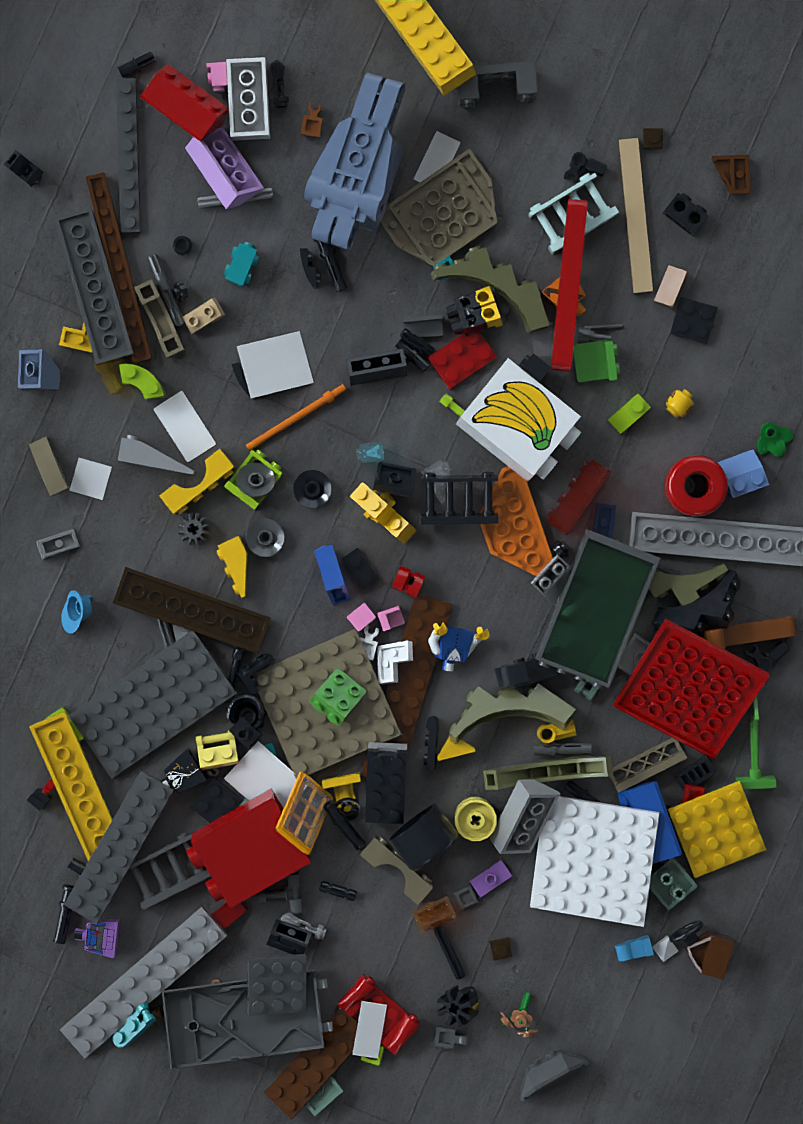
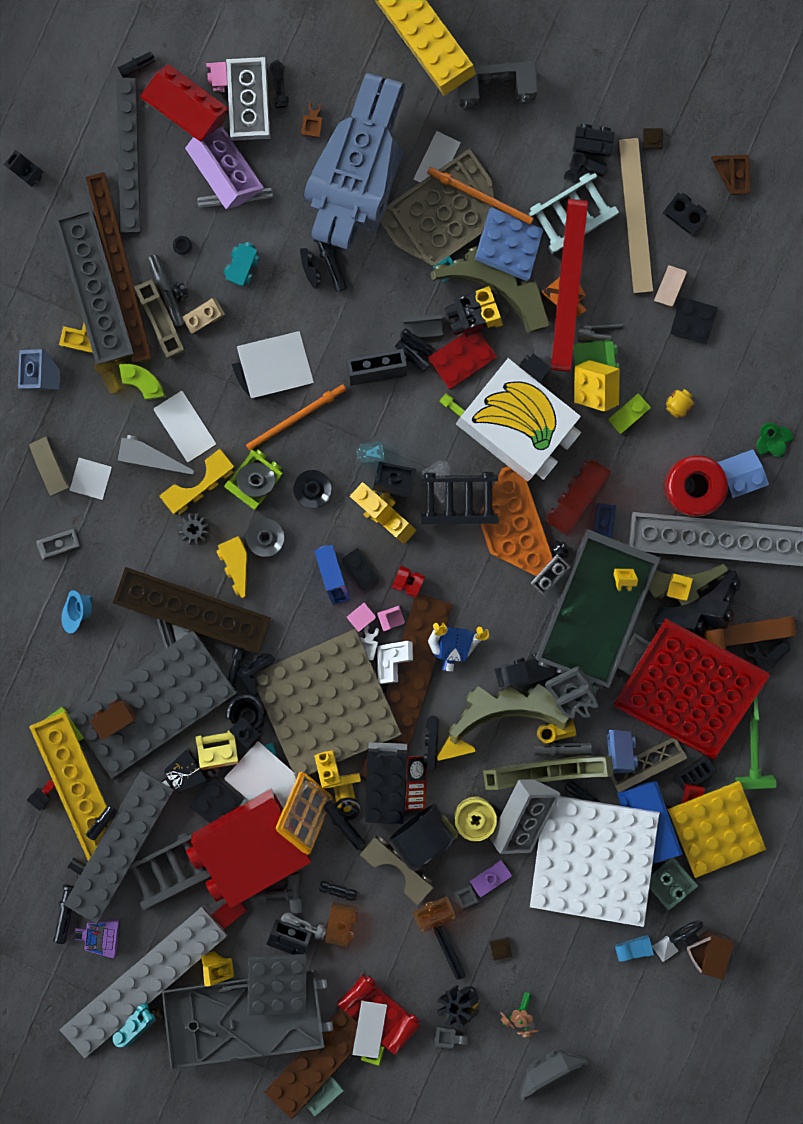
(101, 822): none -> black axle
(113, 719): none -> reddish brown brick
(216, 968): none -> yellow slope
(327, 769): none -> yellow hips
(337, 696): bright green bracket -> none
(340, 924): none -> clear orange brick
(416, 783): none -> sticker
(446, 178): none -> orange bar
(509, 244): none -> medium blue plate
(572, 693): none -> dark grey plate
(593, 140): none -> black brick
(596, 385): none -> yellow brick
(621, 751): none -> medium blue slope
(626, 578): none -> yellow tile
(679, 587): none -> yellow panel

